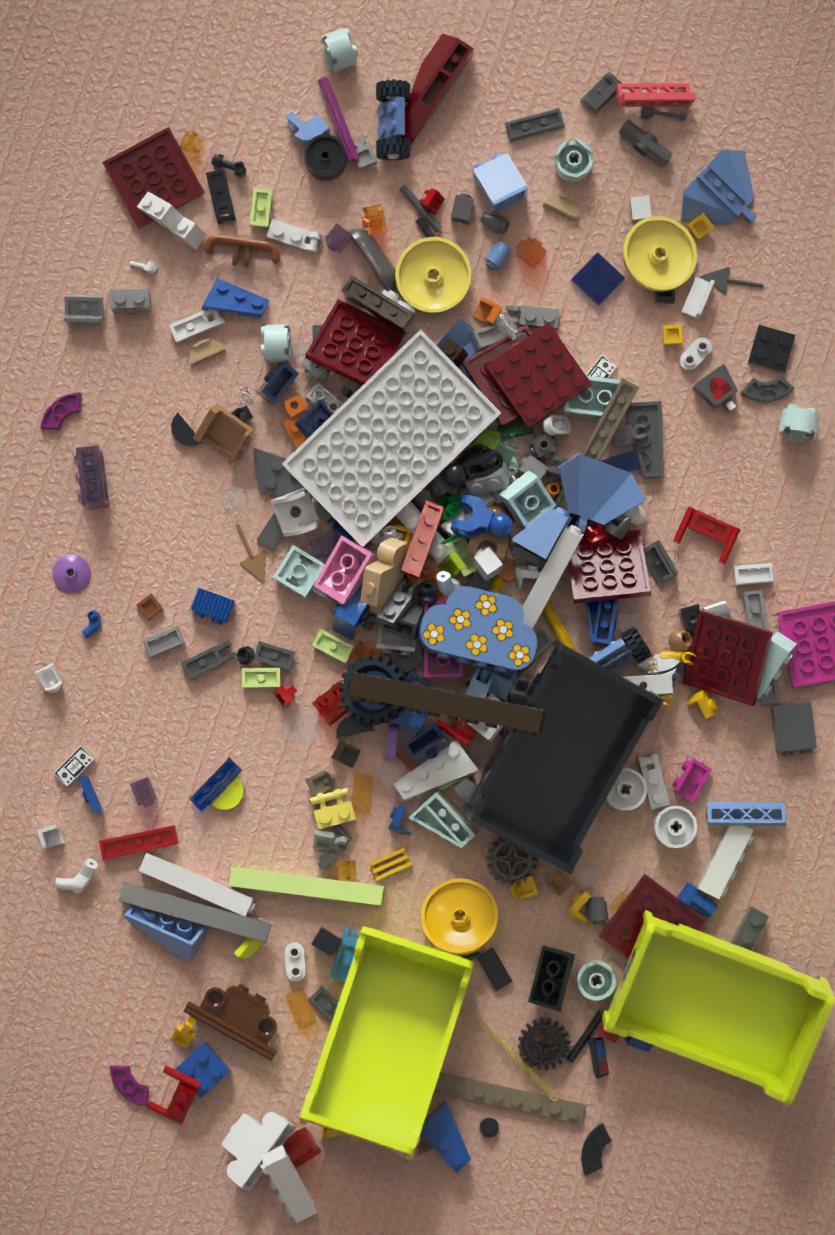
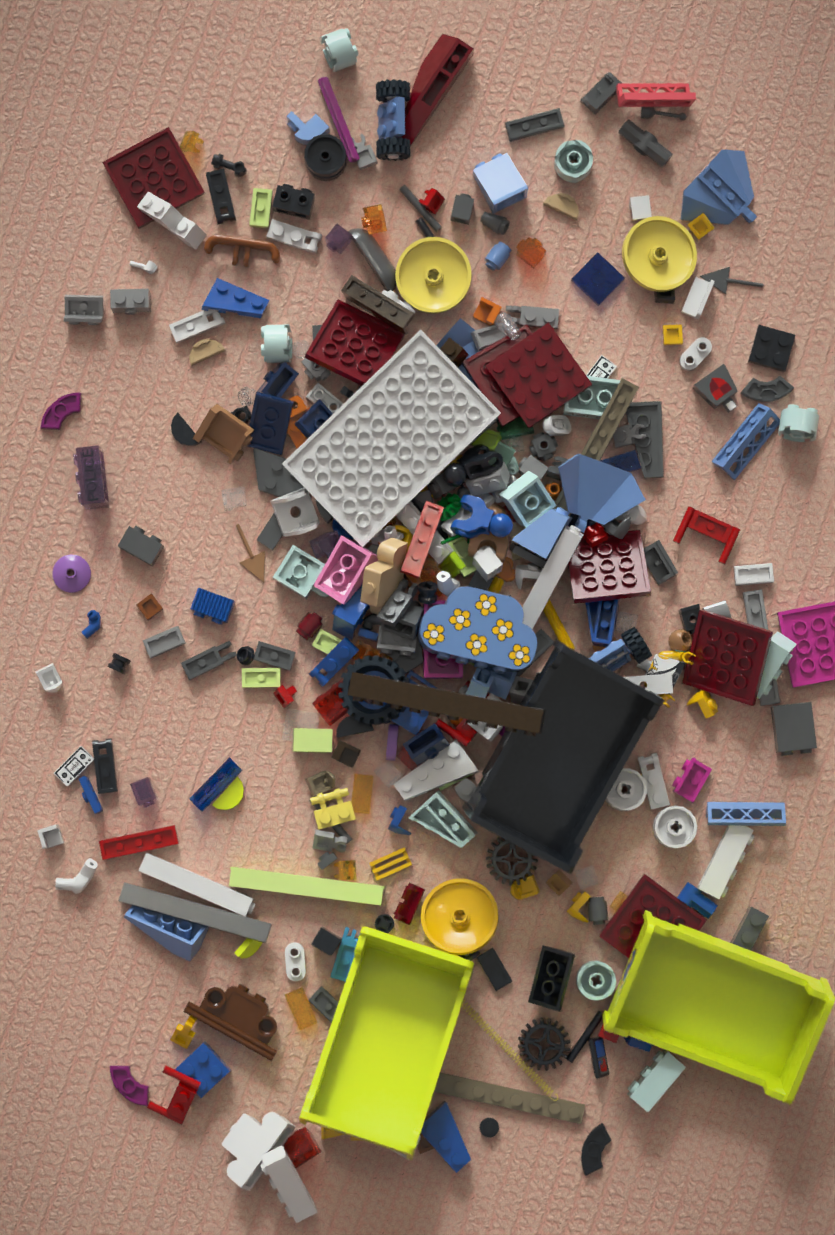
(105, 766): none -> black plate
(119, 663): none -> black wheel
(140, 545): none -> dark grey brick
(270, 422): none -> dark blue tile
(294, 200): none -> black brick
(309, 625): none -> dark red brick
(312, 740): none -> yellowish green panel
(334, 661): none -> blue plate
(368, 634): none -> blue tile
(384, 923): none -> black wheel
(412, 897): none -> dark red hinge
(655, 1080): none -> light aqua brick
(744, 438): none -> medium blue fence

